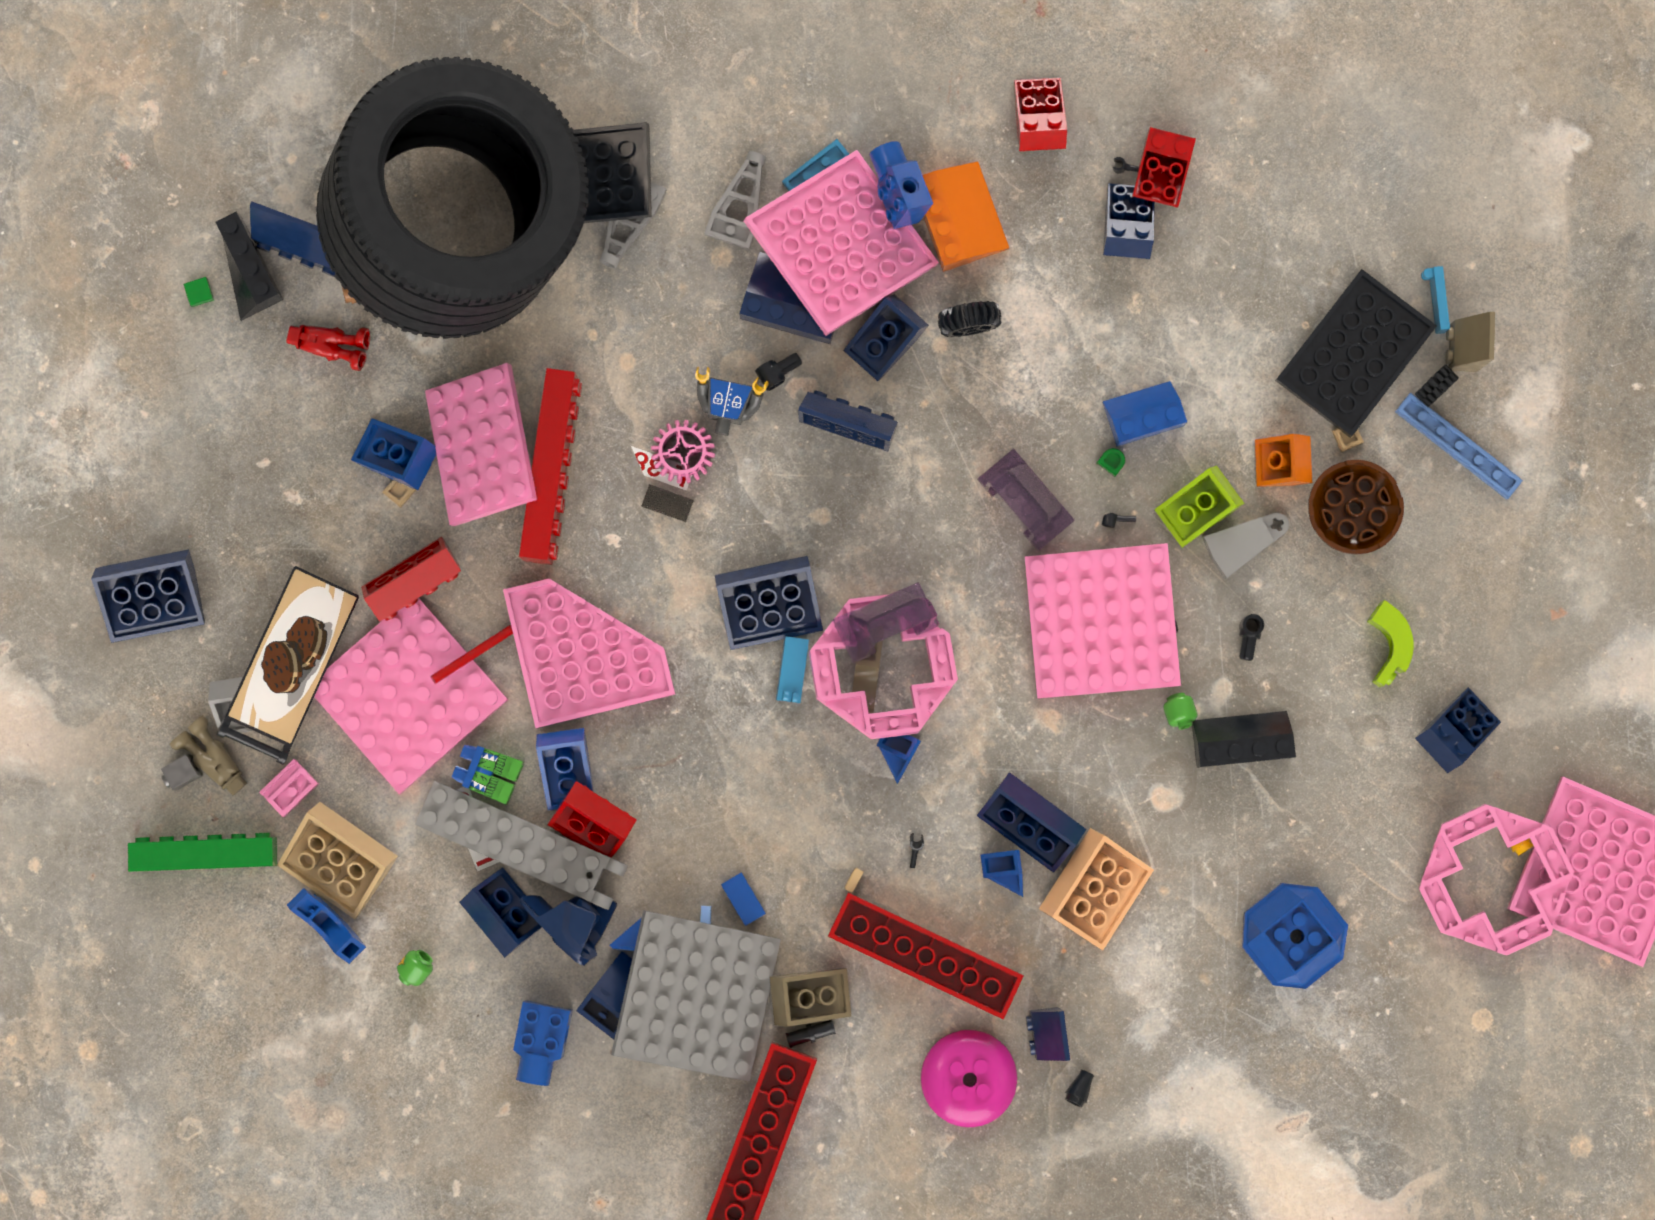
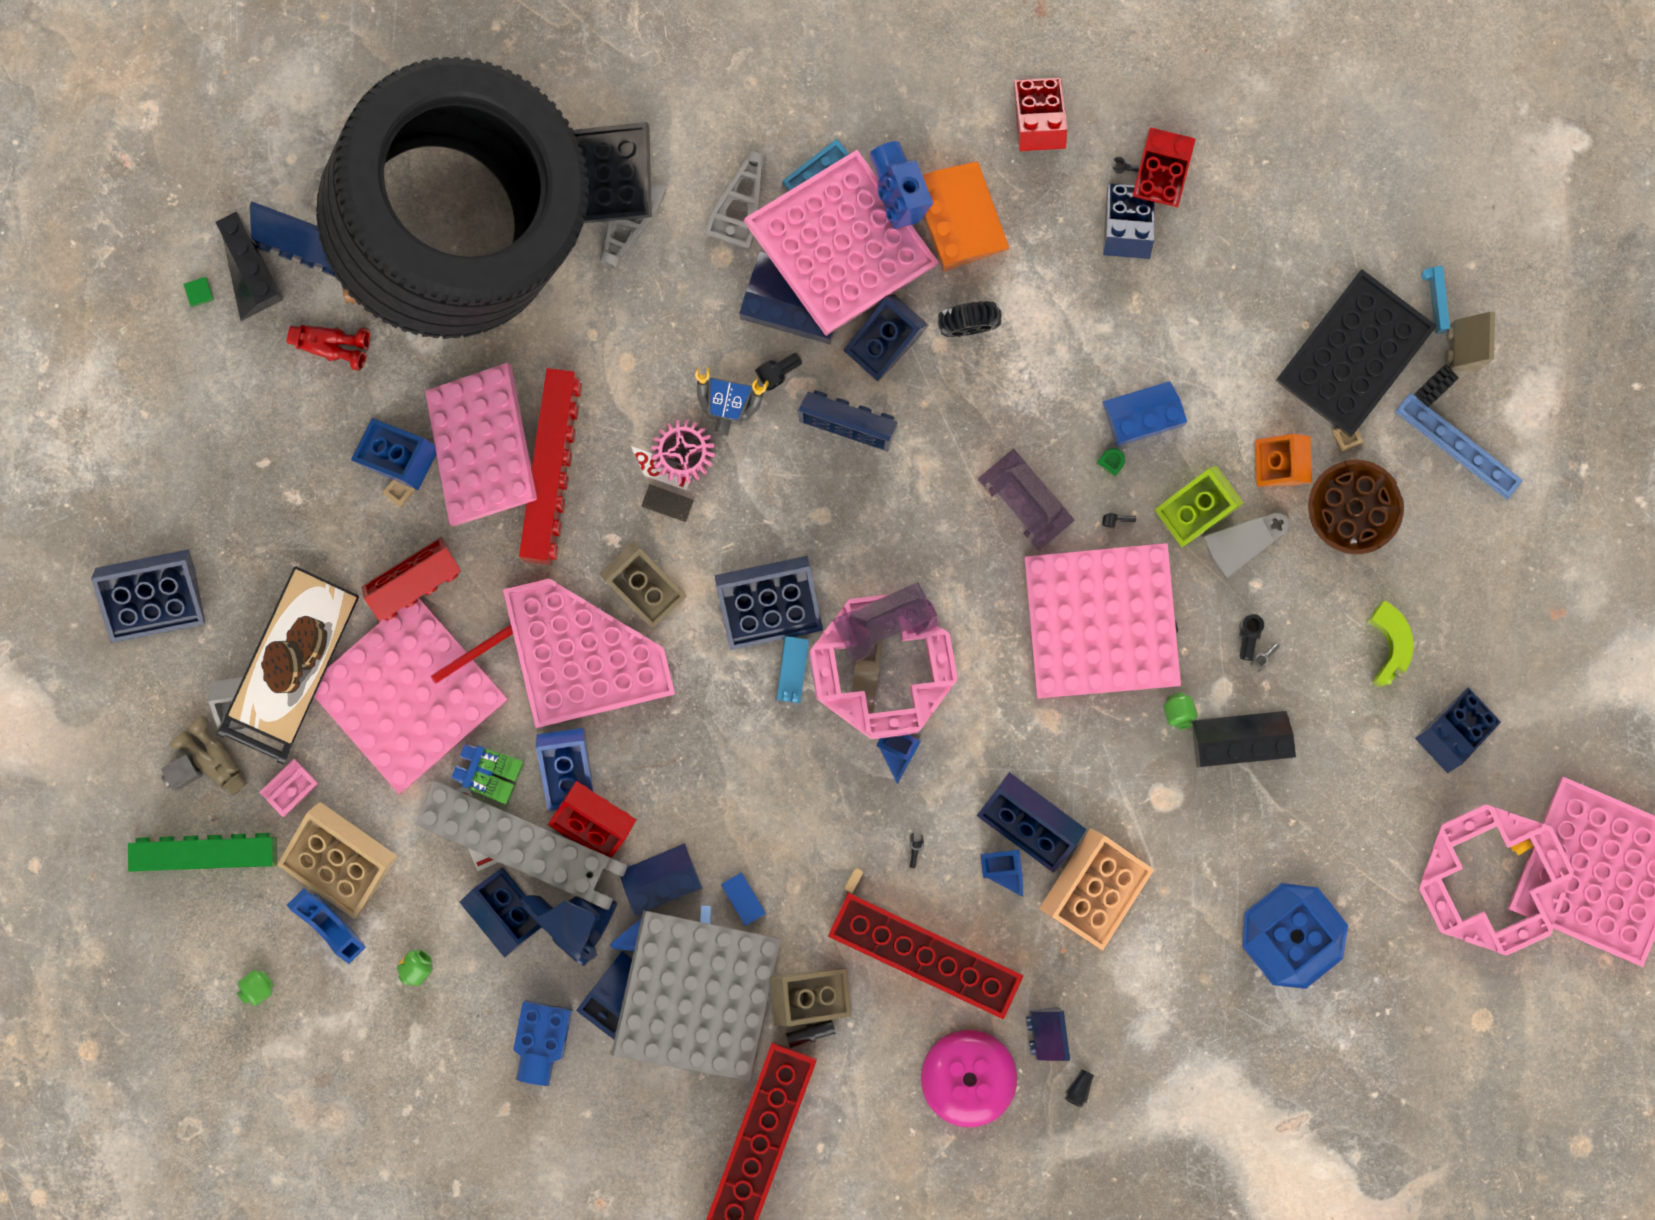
(254, 988): none -> bright green head
(642, 584): none -> dark tan slope
(660, 879): none -> dark blue slope
(1263, 658): none -> flat silver hand

